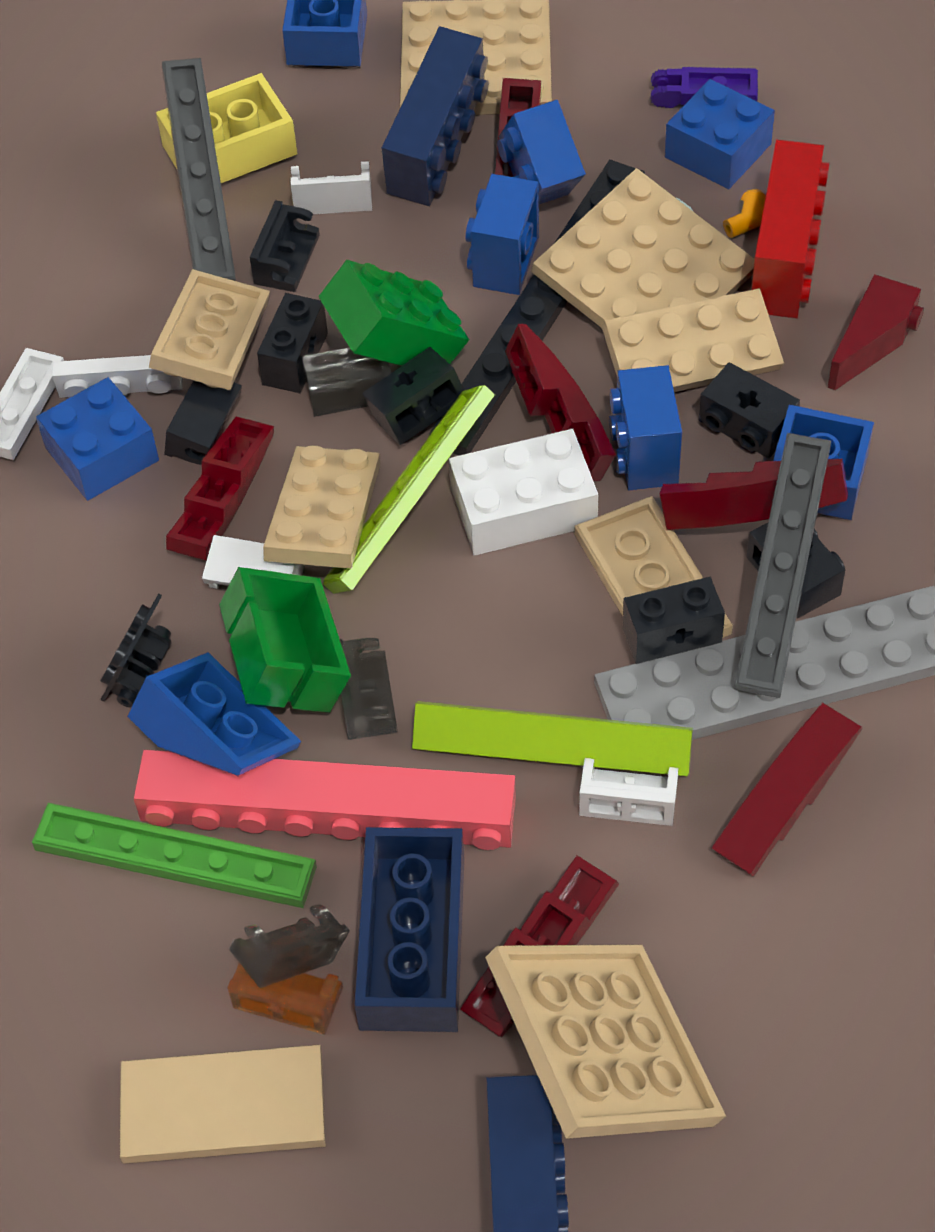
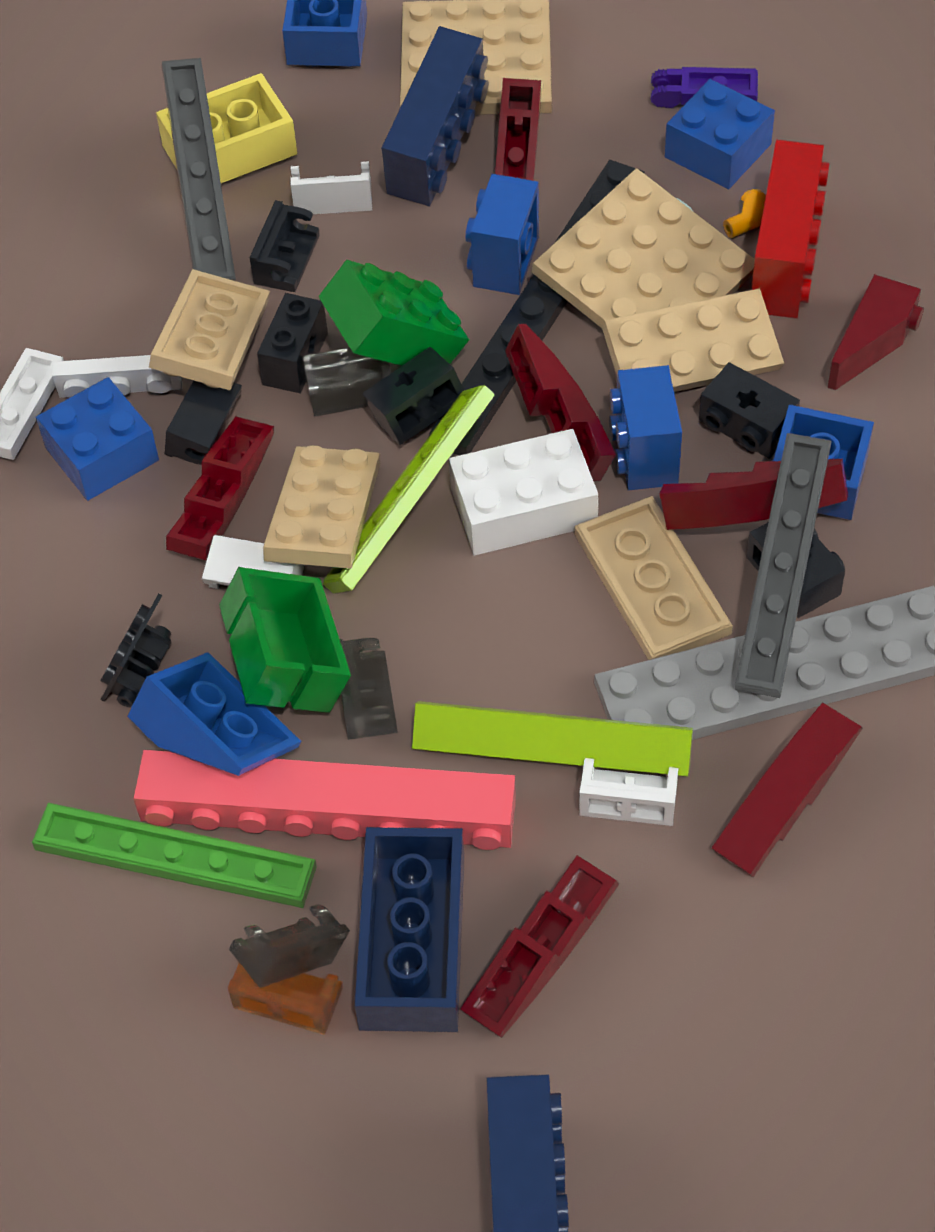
(221, 1104): tan tile -> none
(542, 150): blue brick -> none
(604, 1039): tan plate -> none
(673, 620): black brick -> none

